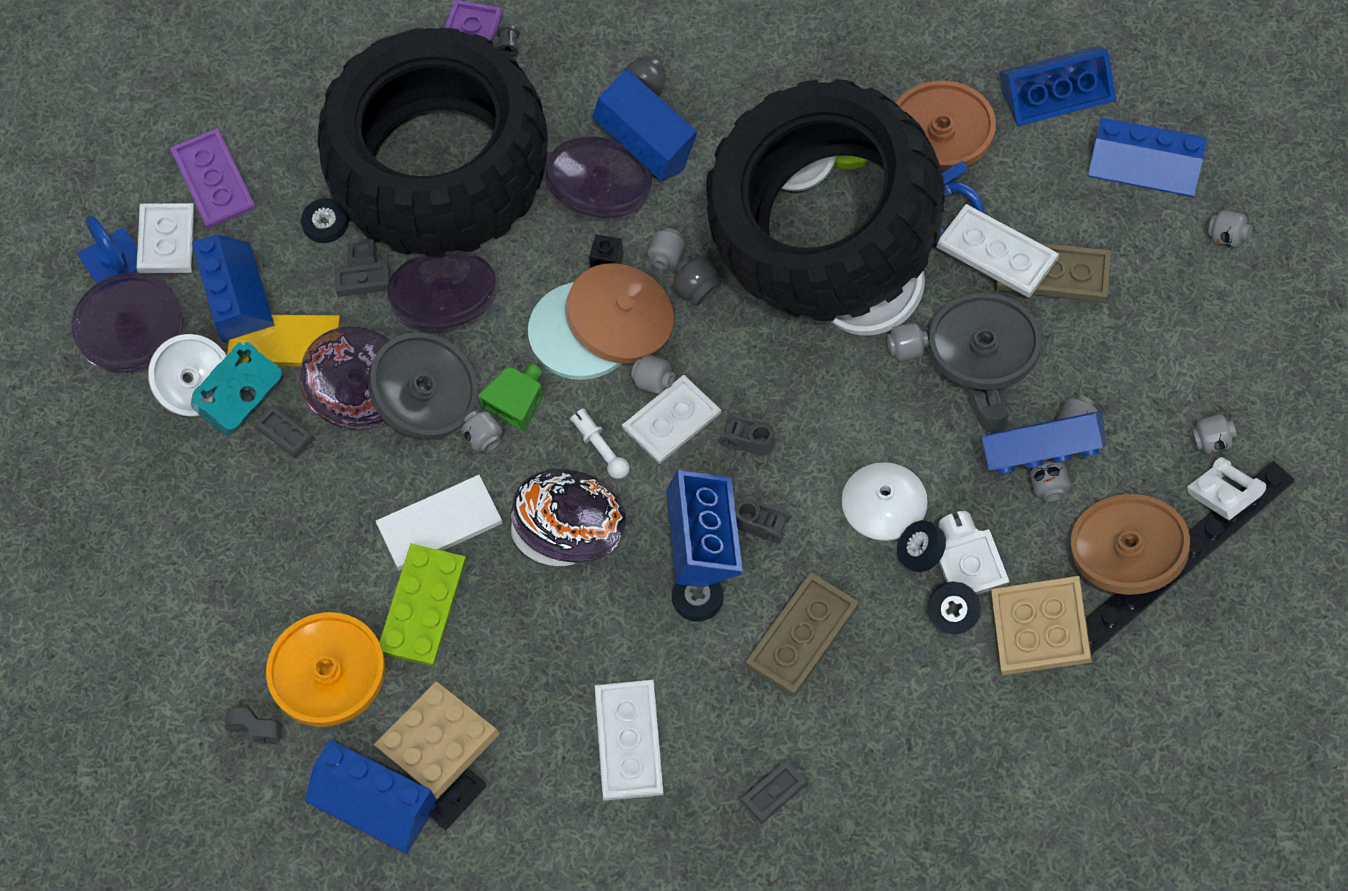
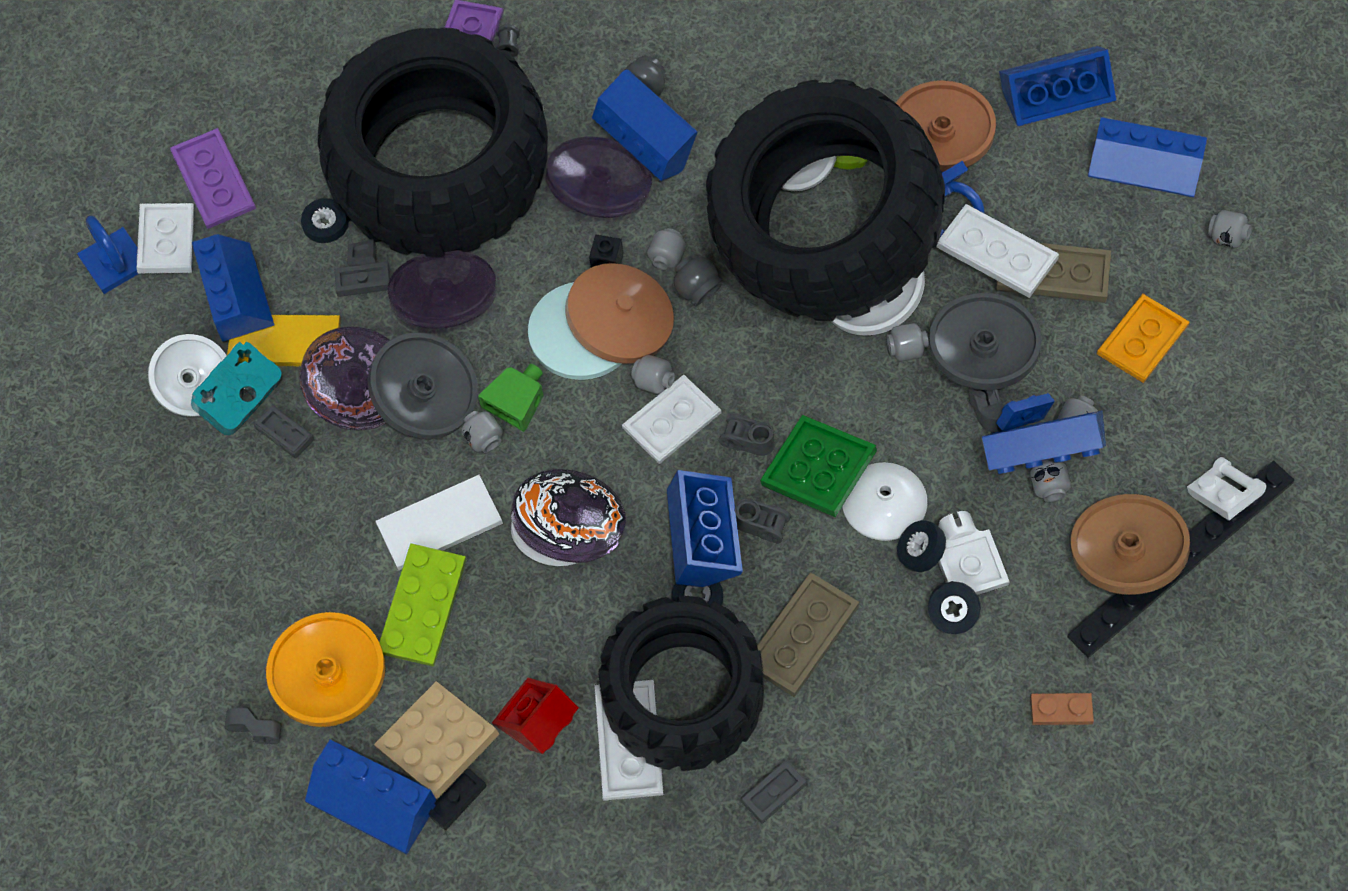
(125, 321): clear purple dish -> none
(536, 715): none -> red slope
(617, 466): white pin -> none
(671, 625): none -> black tyre
(818, 465): none -> green plate
(1025, 411): none -> blue plate
(1041, 625): tan plate -> none
(1062, 709): none -> nougat plate
(1143, 338): none -> light orange tile
(1214, 434): light grey head -> none

